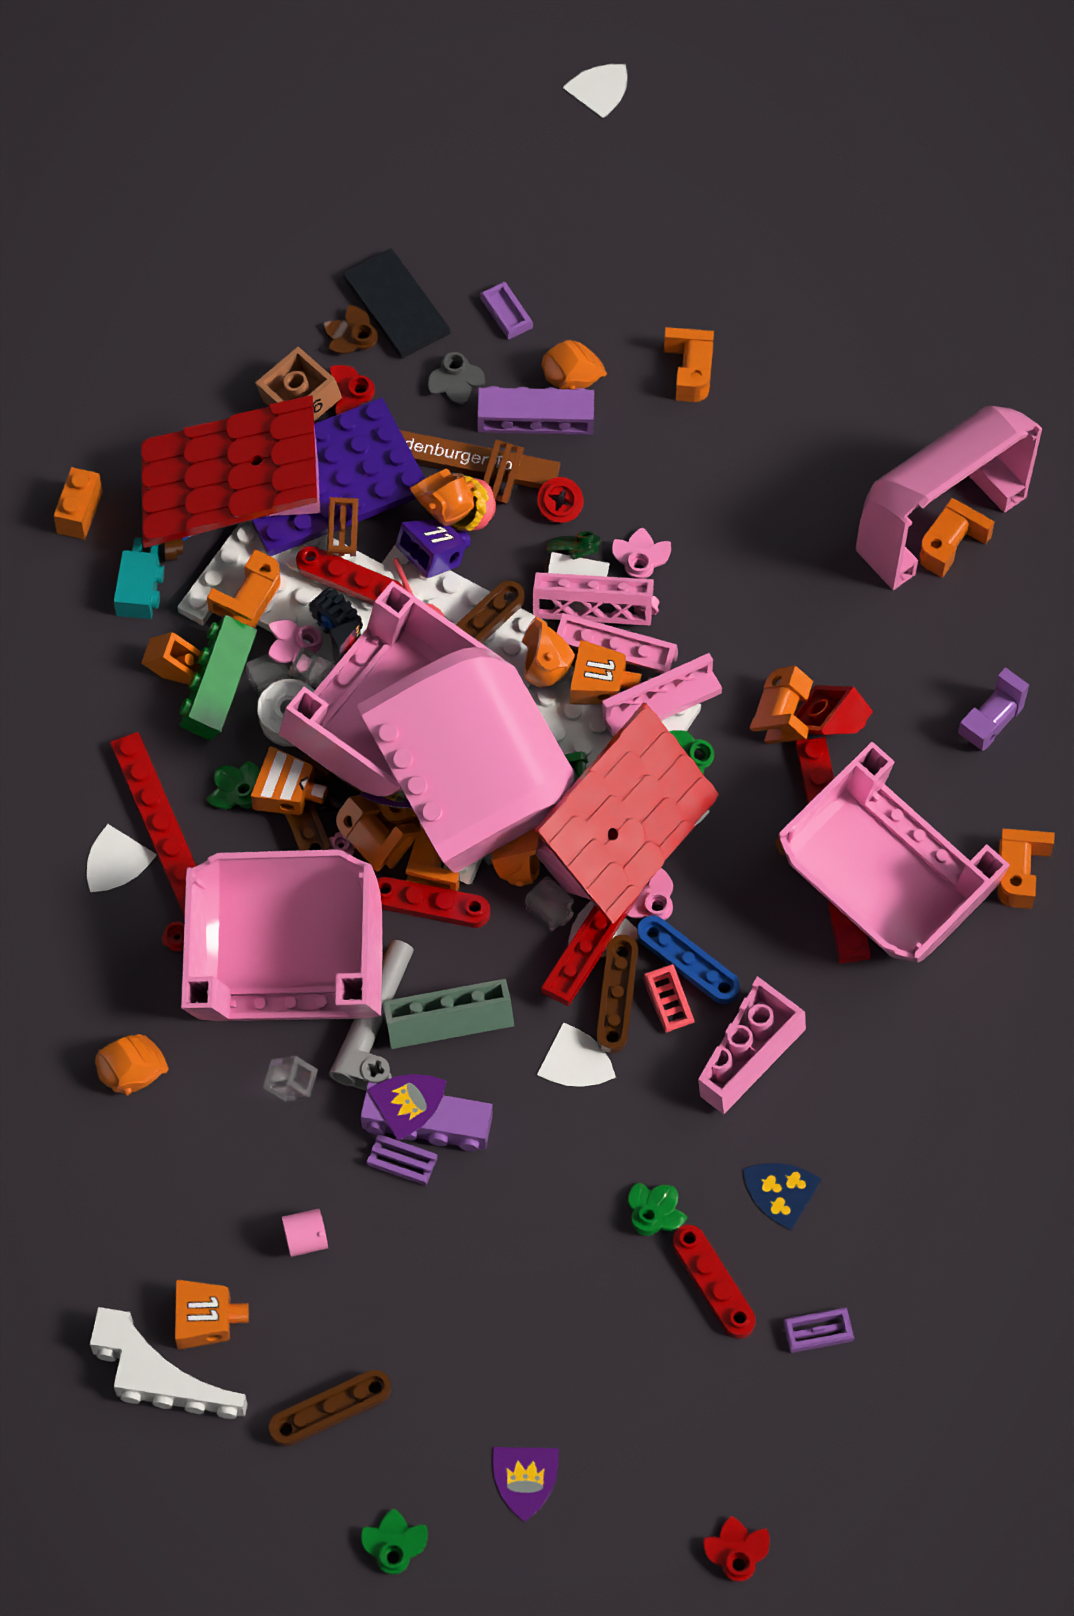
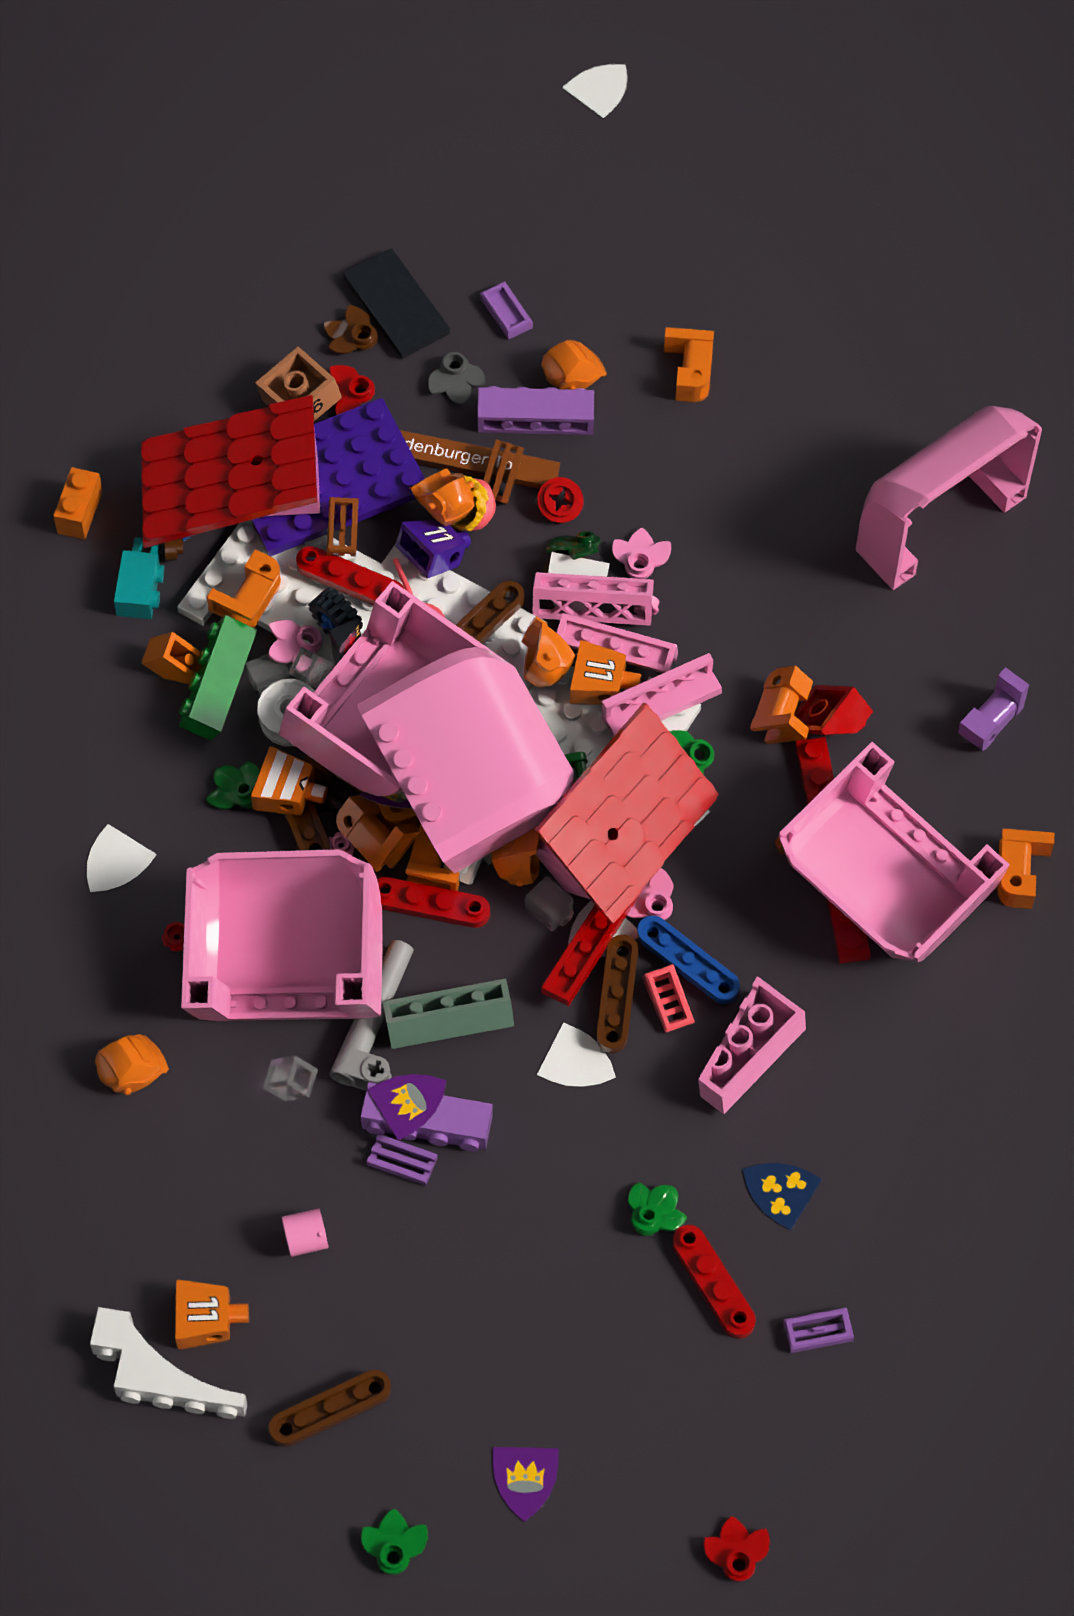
(155, 812): red plate -> none
(947, 532): orange piece -> none

